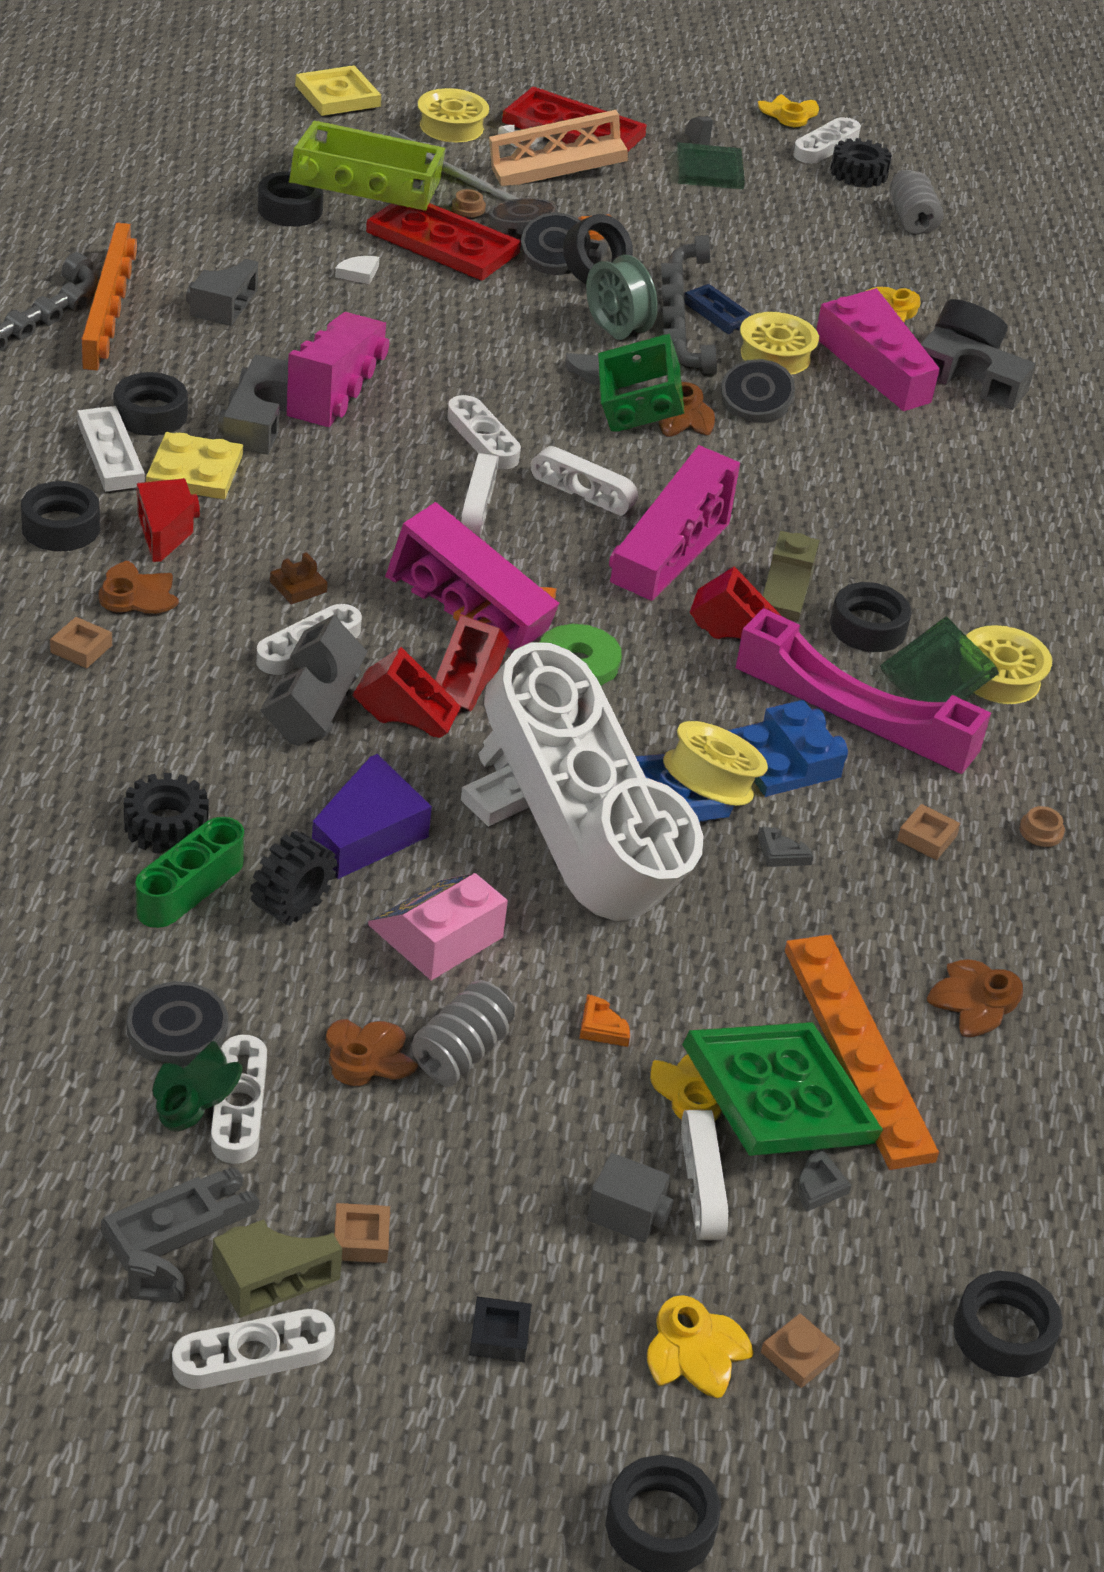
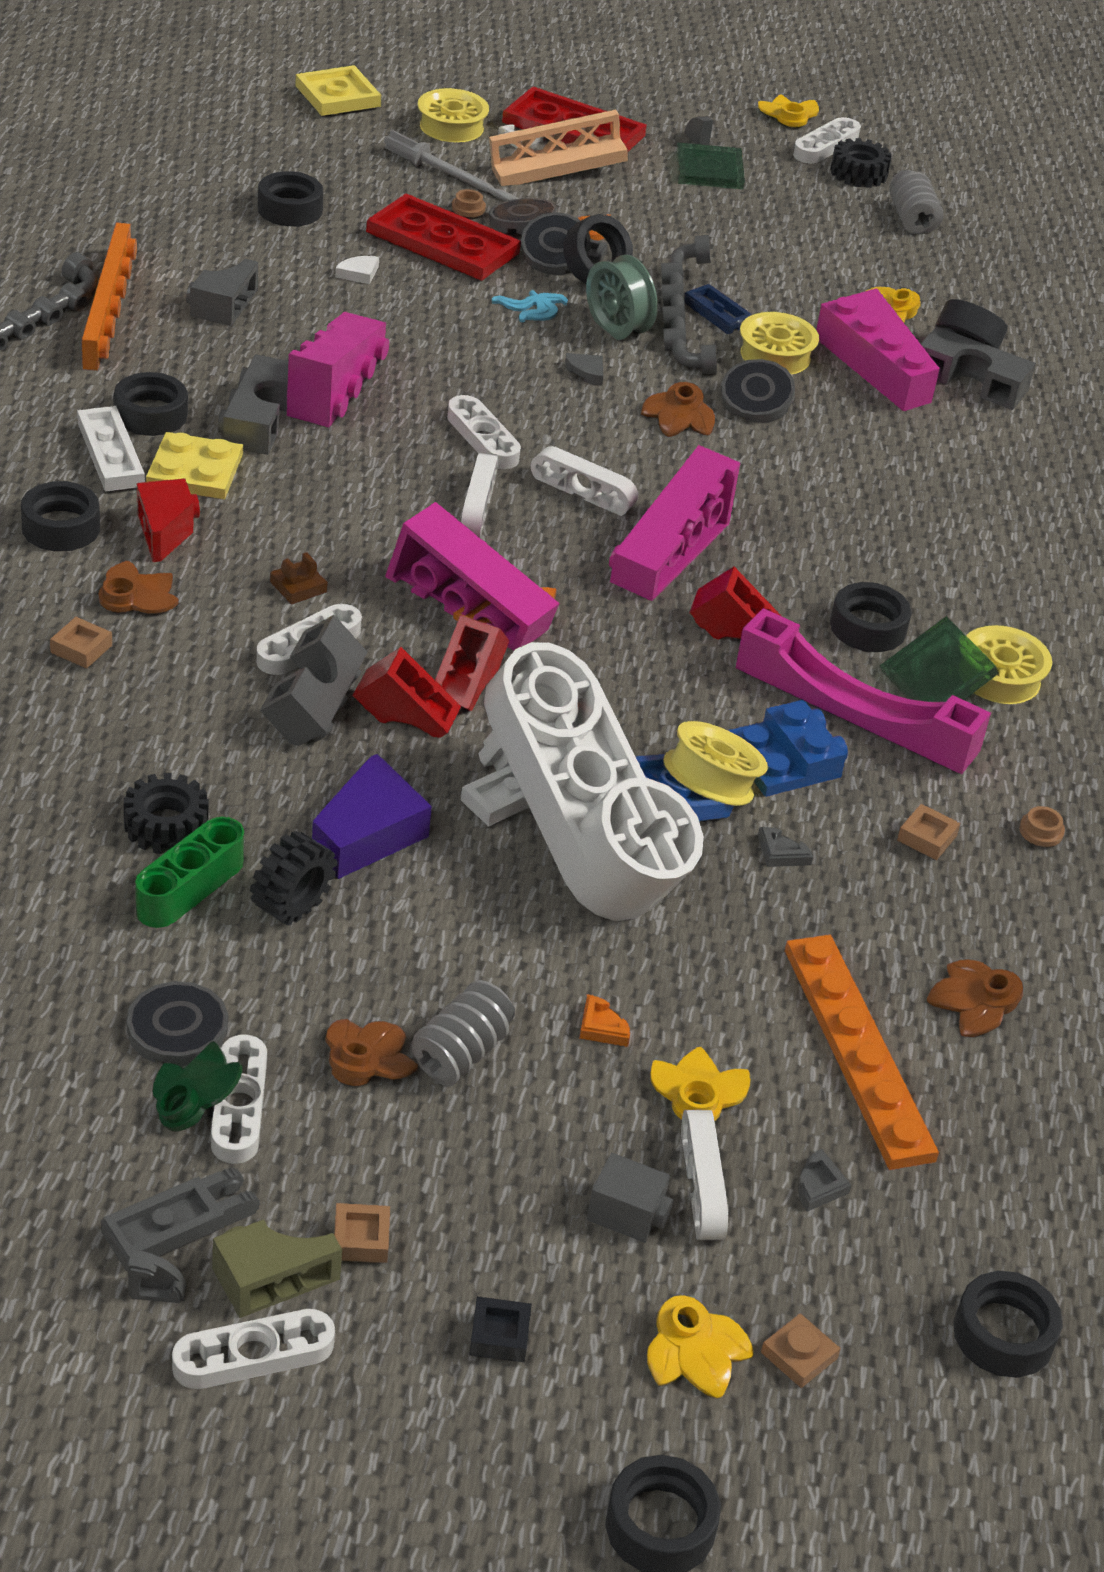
(367, 165): lime window -> none
(444, 923): bright pink slope -> none
(544, 302): none -> medium azure piece
(596, 643): bright green tile -> none
(620, 370): green window -> none
(781, 1088): green plate -> none
(791, 573): olive arch -> none

